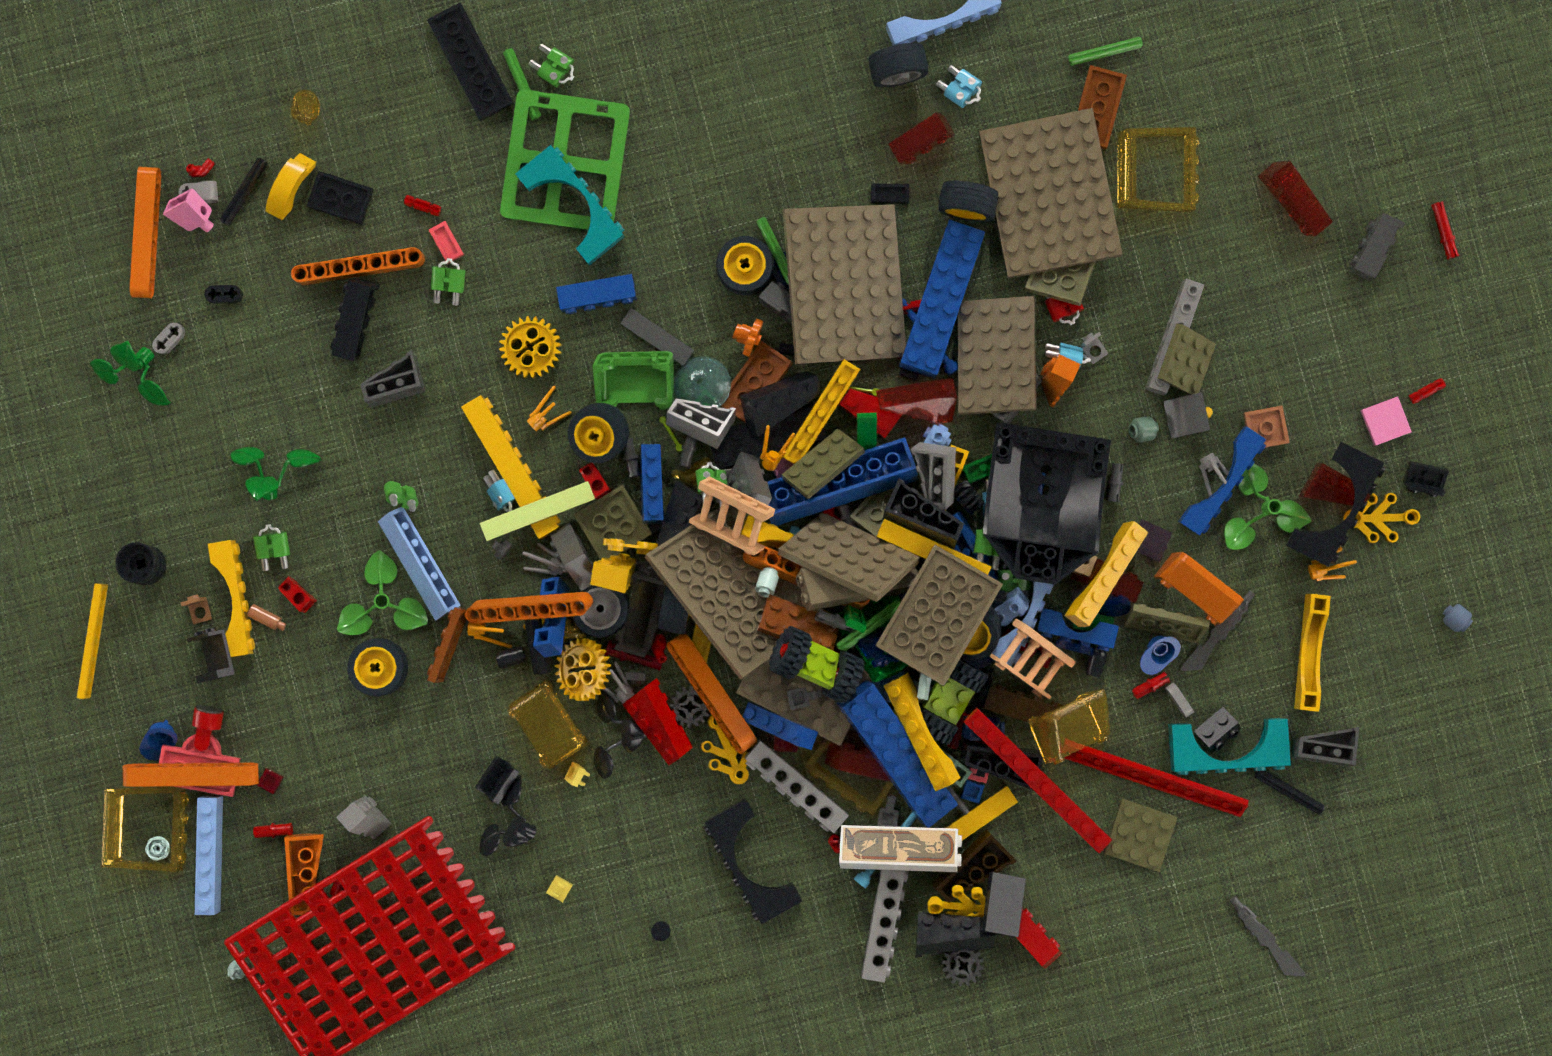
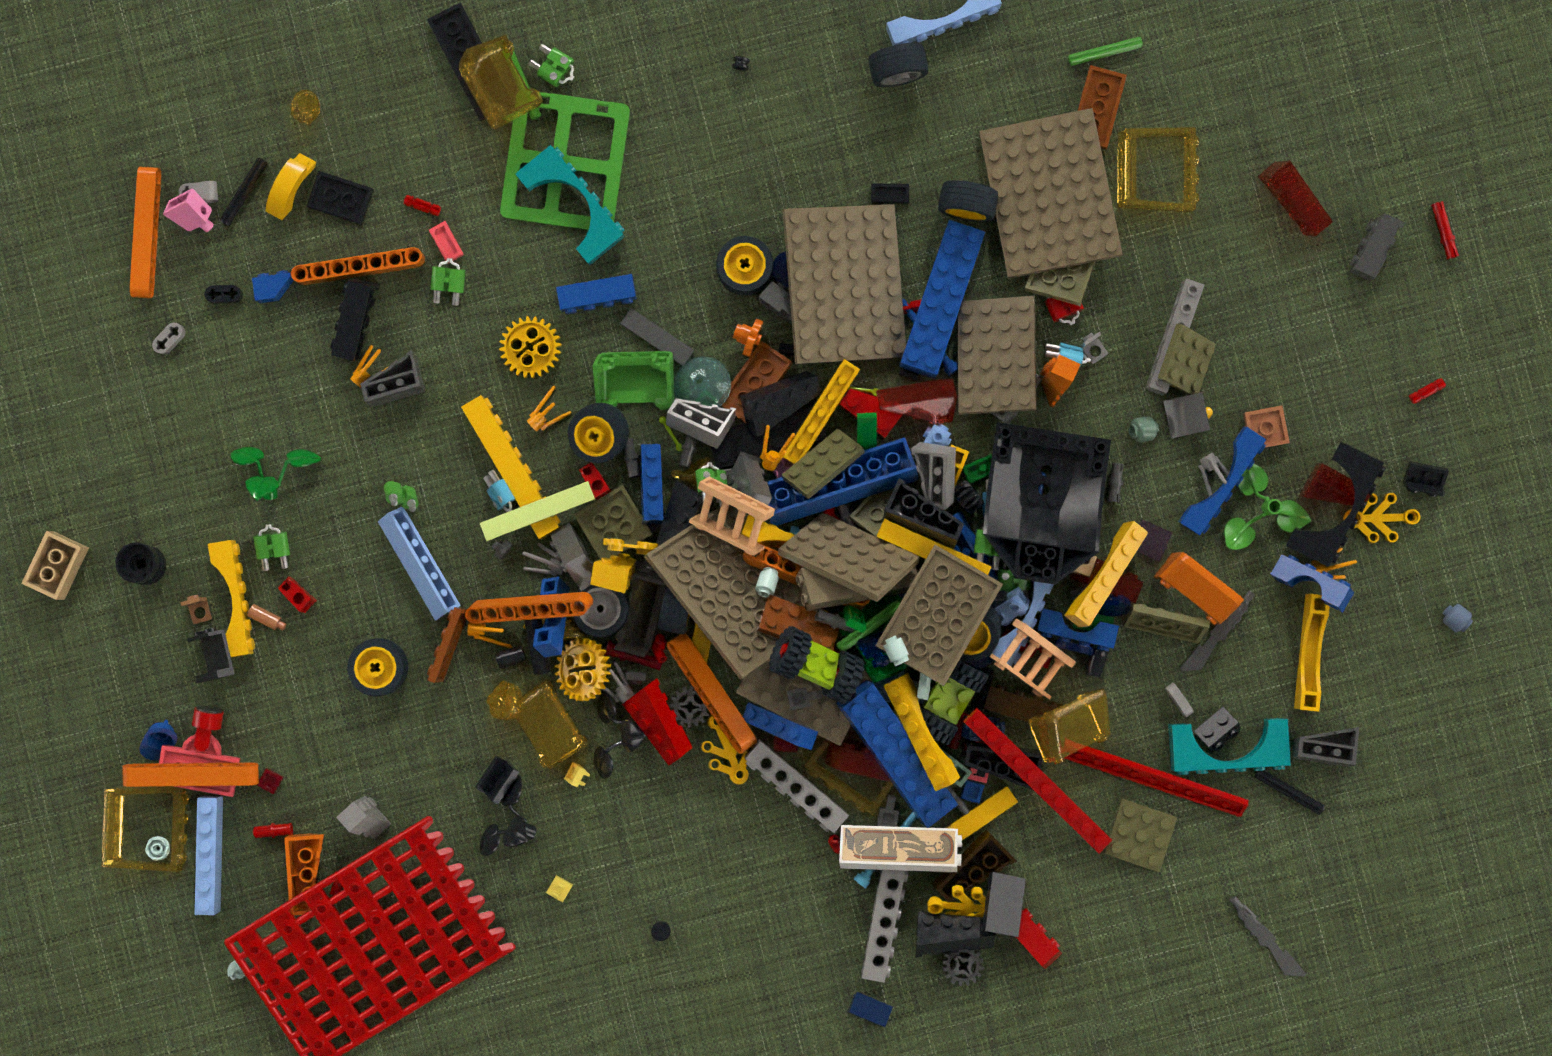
(55, 565): none -> tan brick
(92, 641): yellow tile -> none
(128, 359): green plant -> none
(198, 170): red arm -> none
(271, 287): none -> blue slope
(361, 374): none -> light orange plant
(409, 614): bright green plant -> none
(497, 82): none -> clear yellow windscreen
(504, 692): none -> clear yellow plate
(741, 63): none -> black bush
(765, 901): black arch -> none
(773, 246): bright green axle -> none
(870, 1009): none -> dark blue hinge
(896, 650): none -> light aqua brick
(921, 138): clear red wedge -> none
(961, 88): medium azure piece -> none
(1150, 685): red axle -> none
(1159, 654): blue piece -> none
(1291, 572): none -> arch
(1386, 421): bright pink tile -> none

